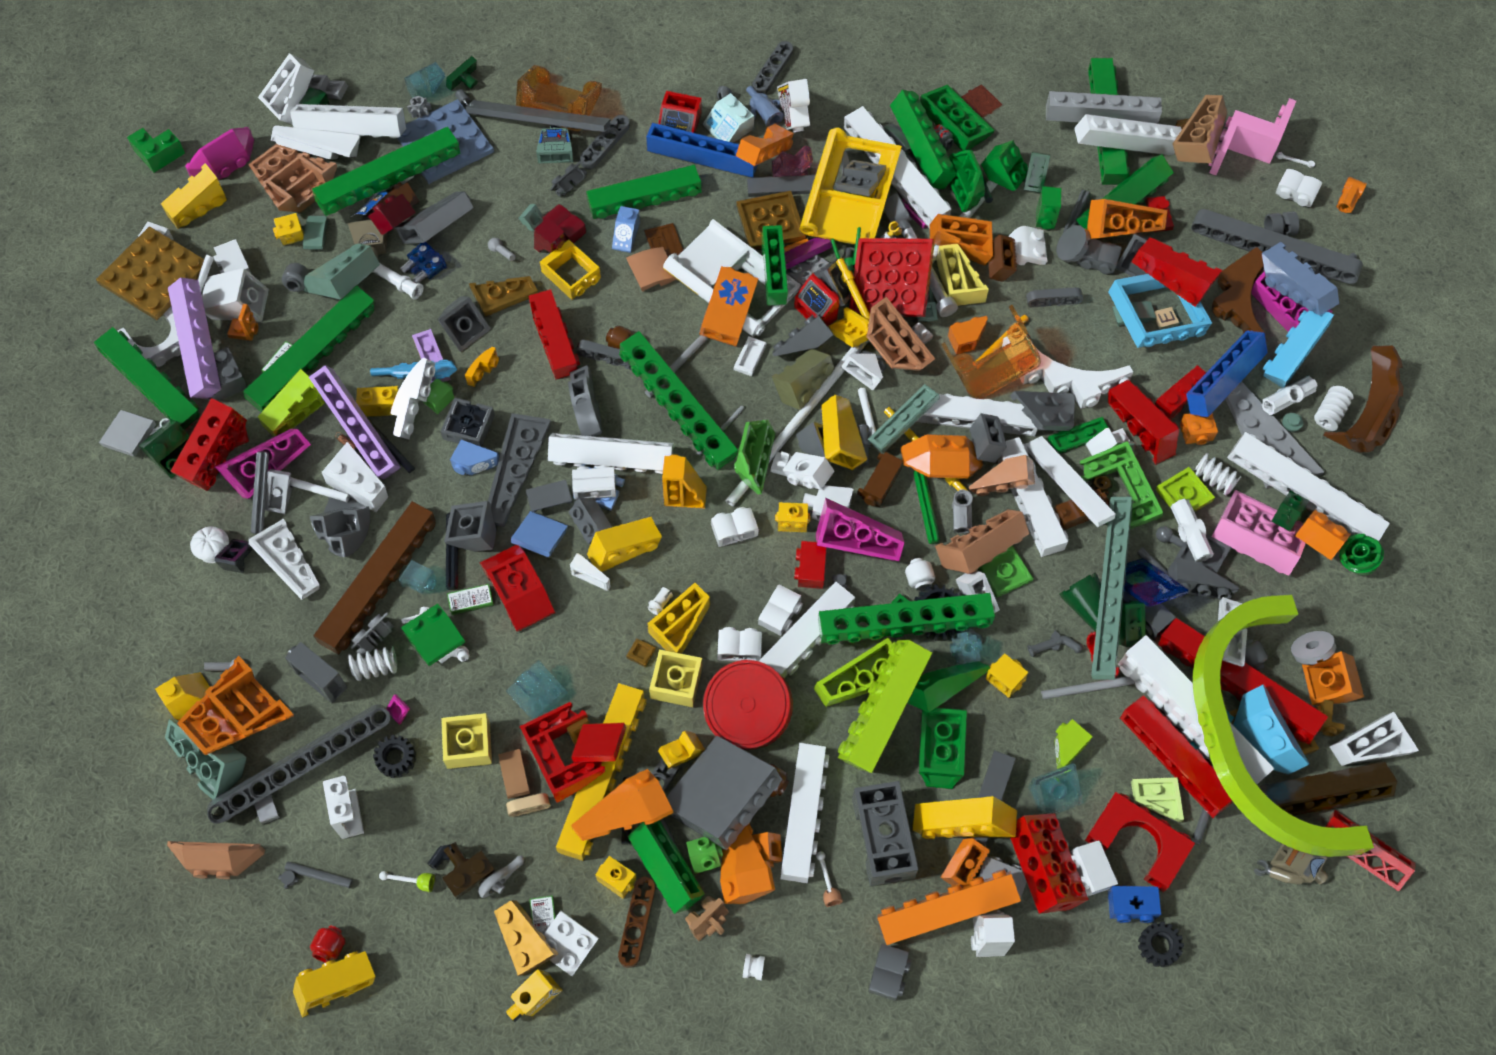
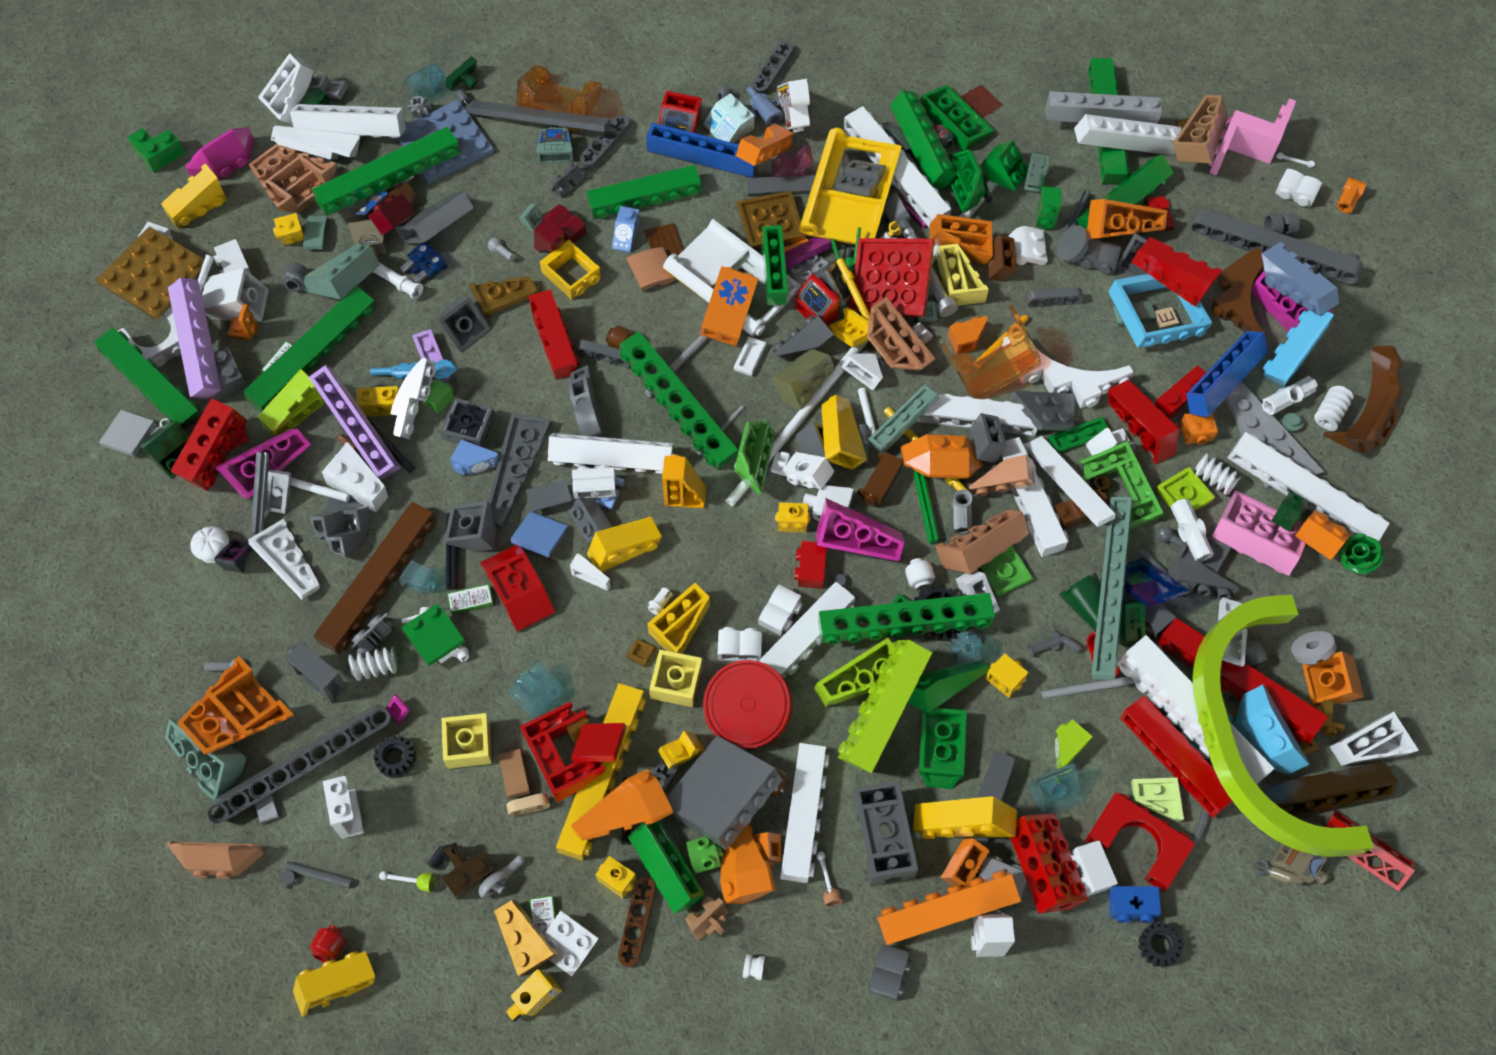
(182, 693): yellow slope -> none
(482, 364): light orange slope -> none
(734, 526): white brick -> none

